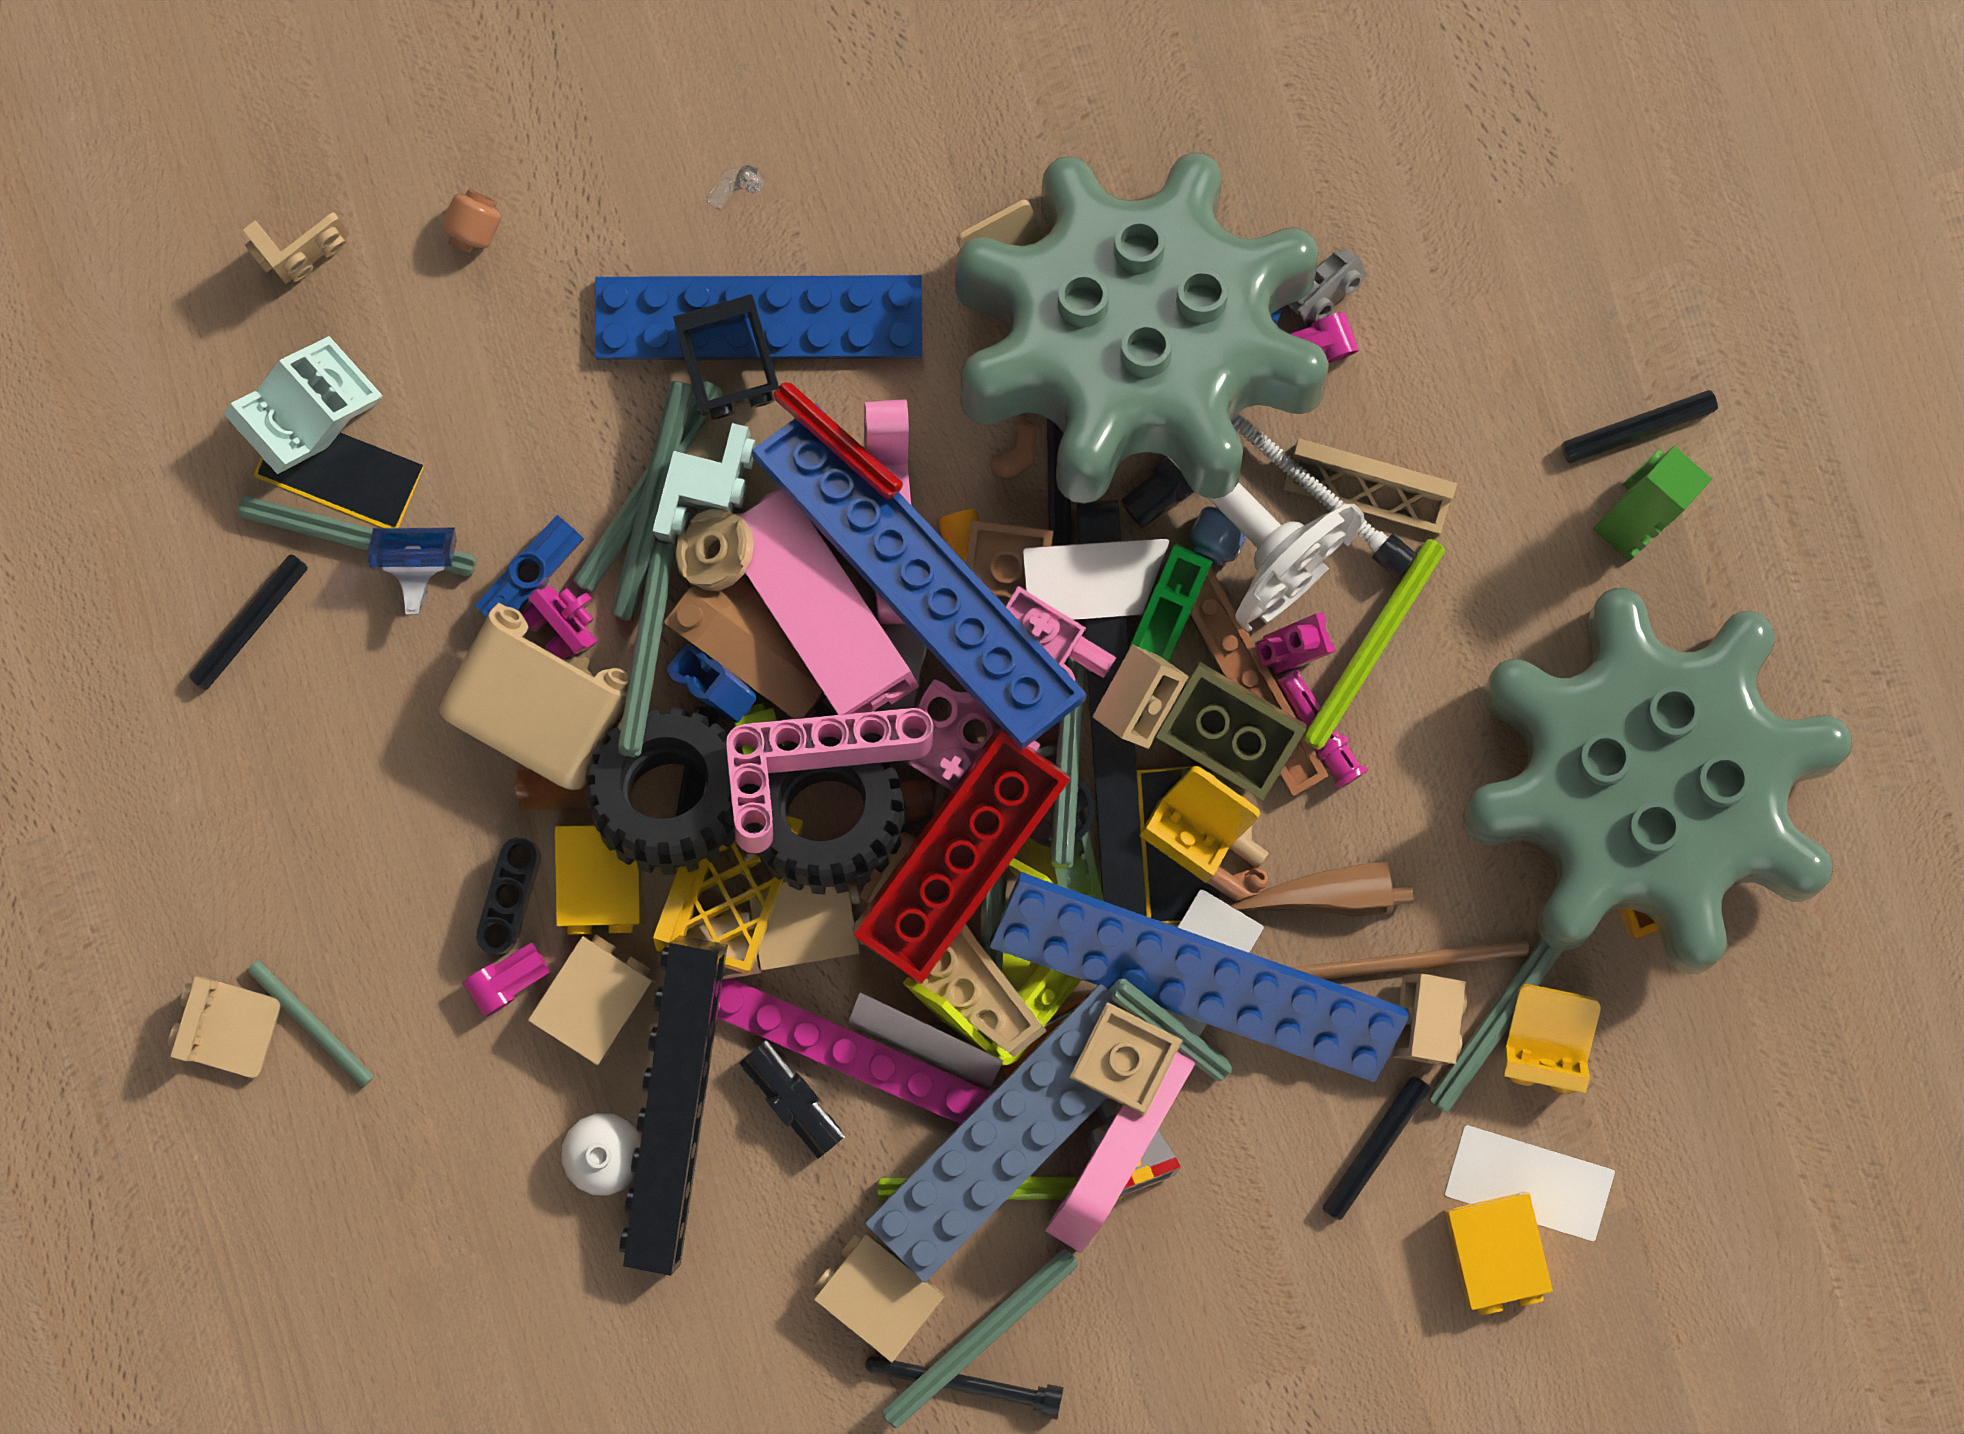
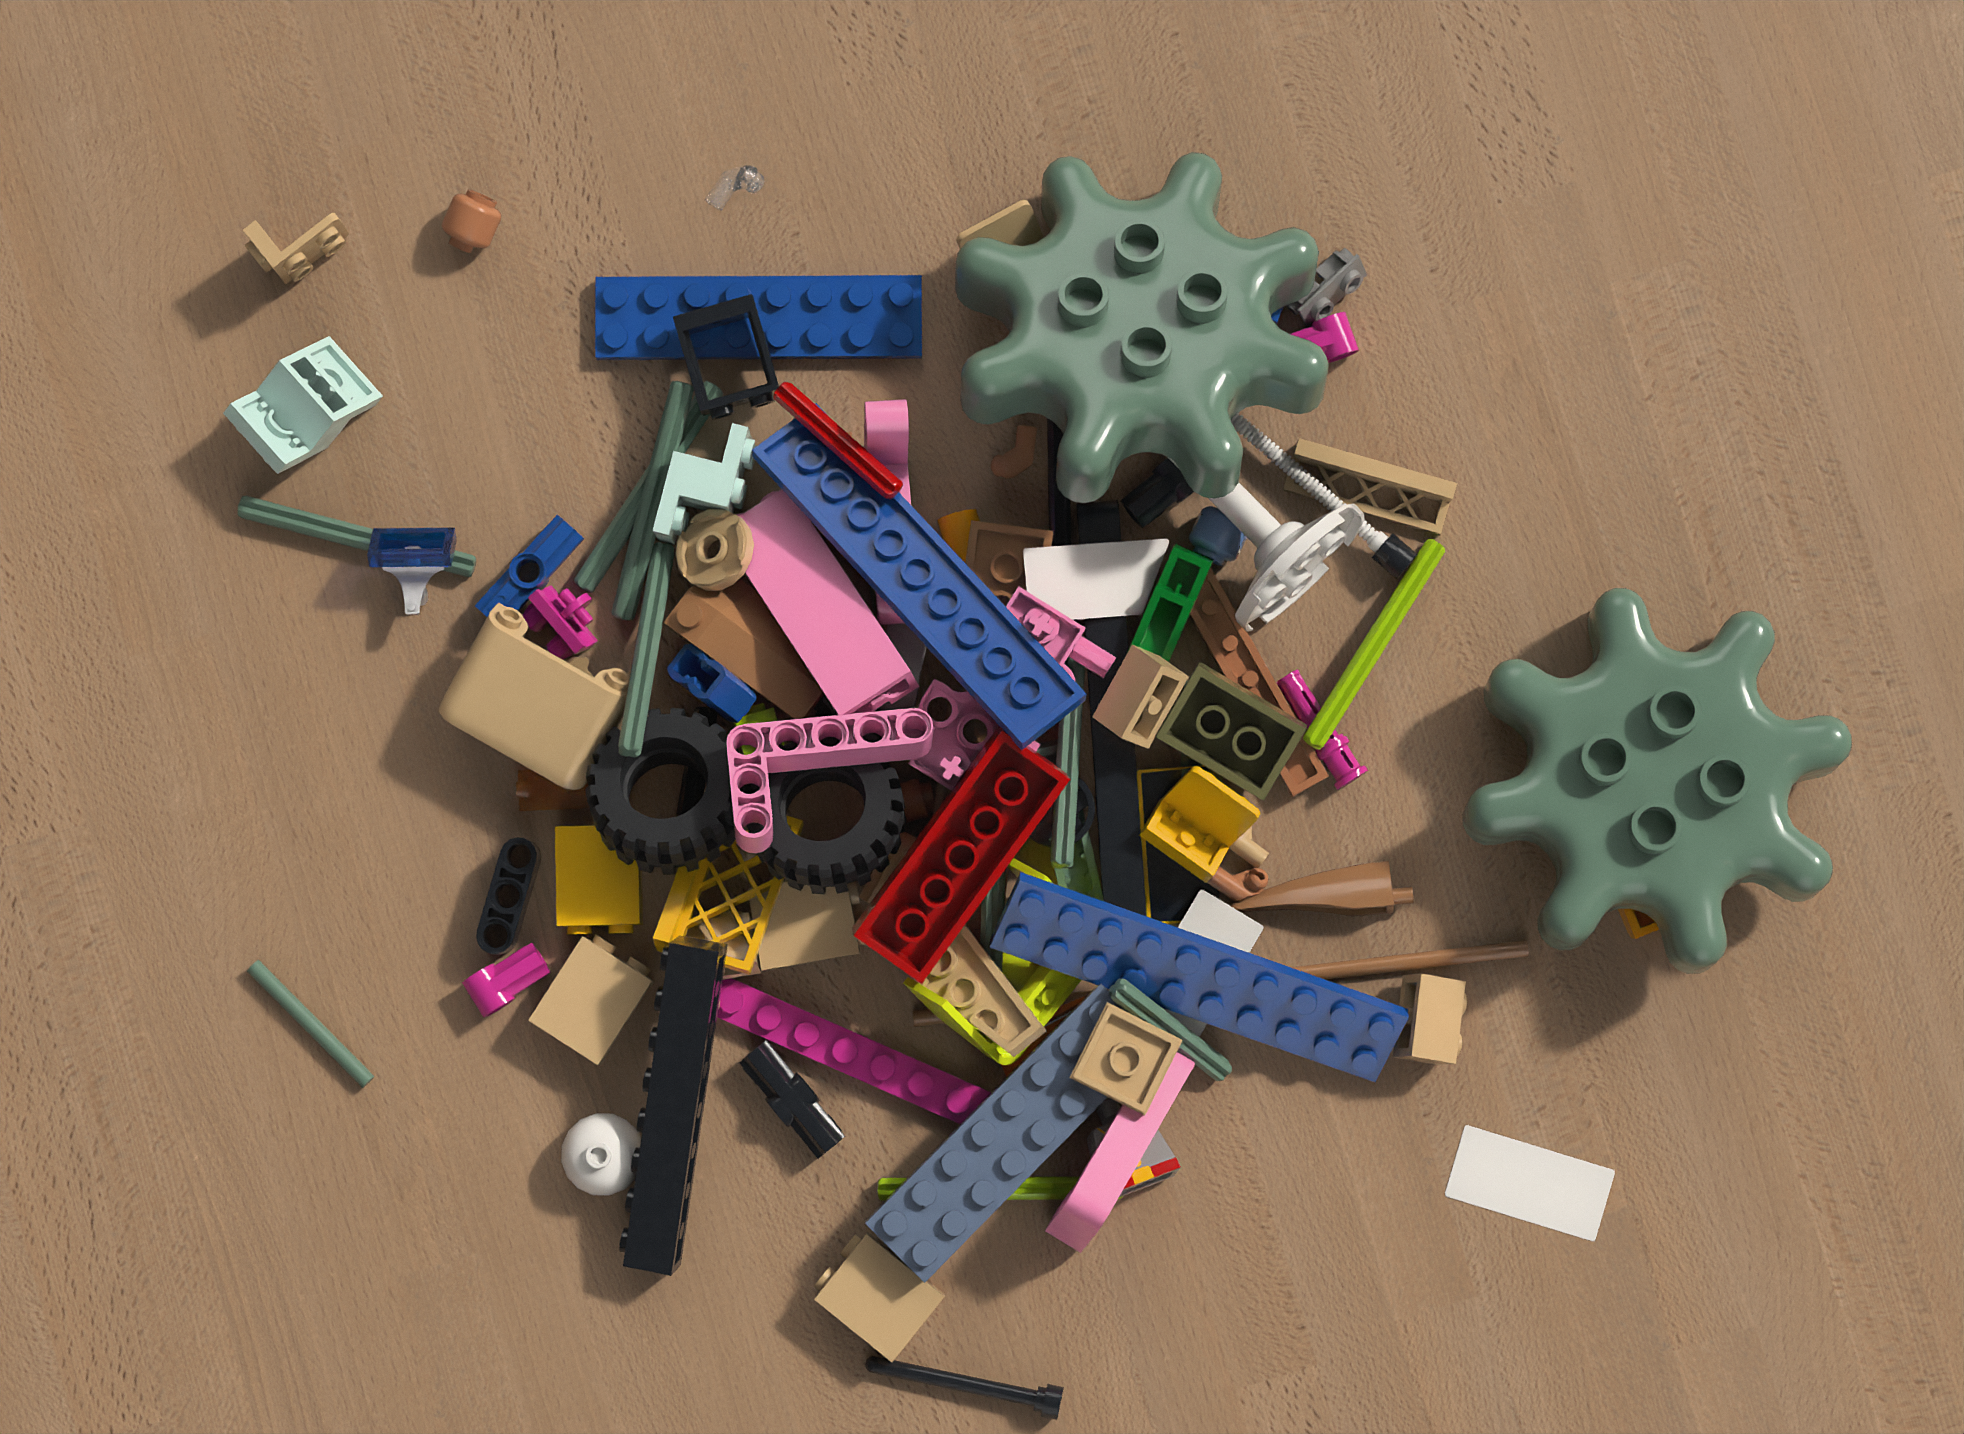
(224, 1027): tan bracket -> none
(248, 622): black axle -> none
(353, 480): black sticker -> none
(925, 1041): white sticker -> none
(980, 1338): sand green axle -> none
(1295, 644): dark pink hips -> none
(1376, 1148): black axle -> none
(1491, 1028): sand green axle -> none
(1498, 1252): yellow brick -> none
(1551, 1039): yellow bracket -> none
(1639, 426): black axle -> none
(1654, 499): bright green wedge -> none

